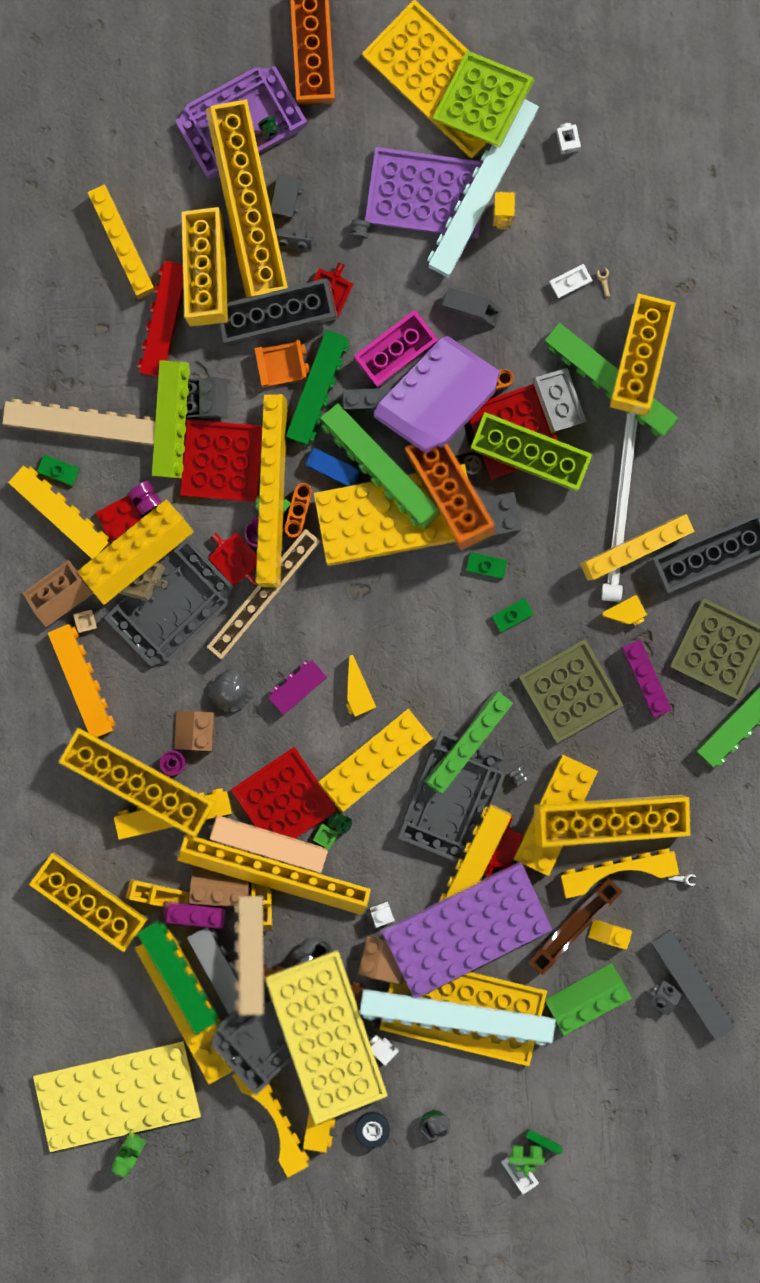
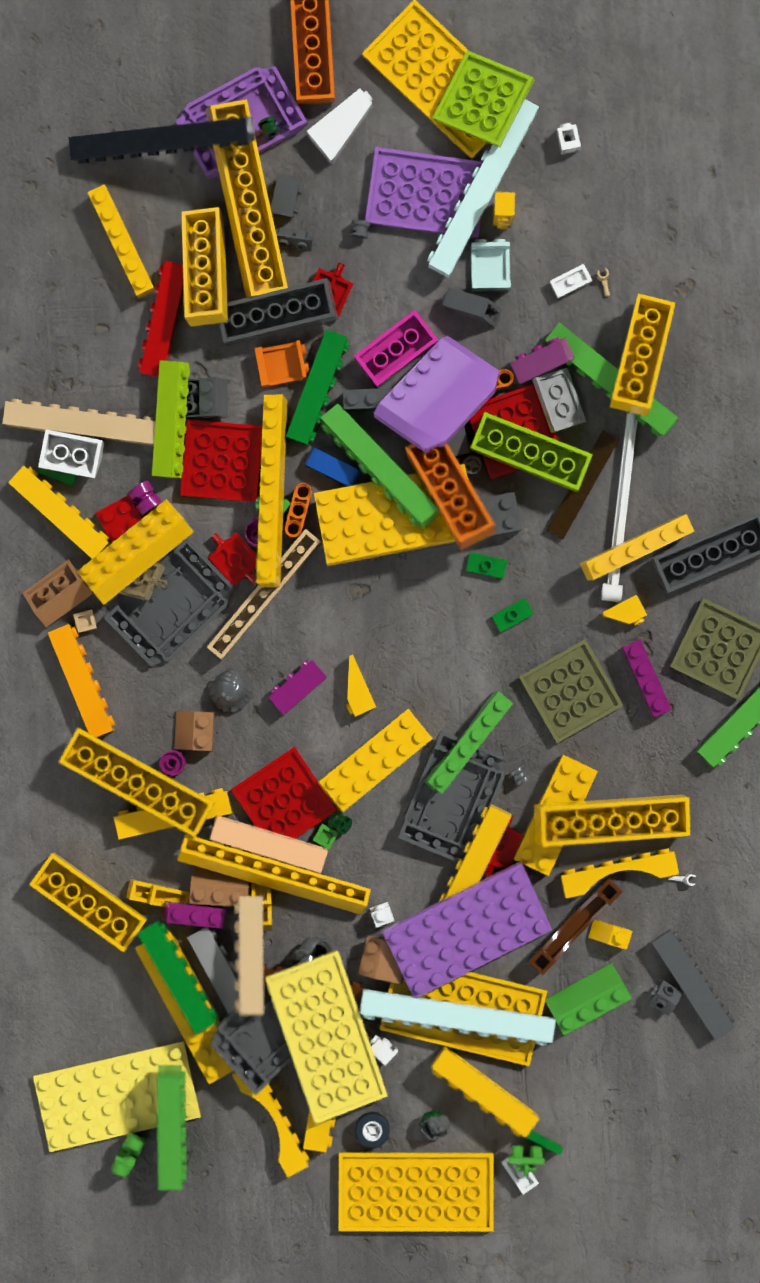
(71, 453): none -> white slope
(161, 139): none -> black brick
(171, 1127): none -> bright green brick
(338, 126): none -> white slope
(416, 1191): none -> yellow plate
(485, 1091): none -> yellow brick
(490, 265): none -> light aqua panel
(542, 359): none -> magenta brick
(574, 500): none -> dark brown tile

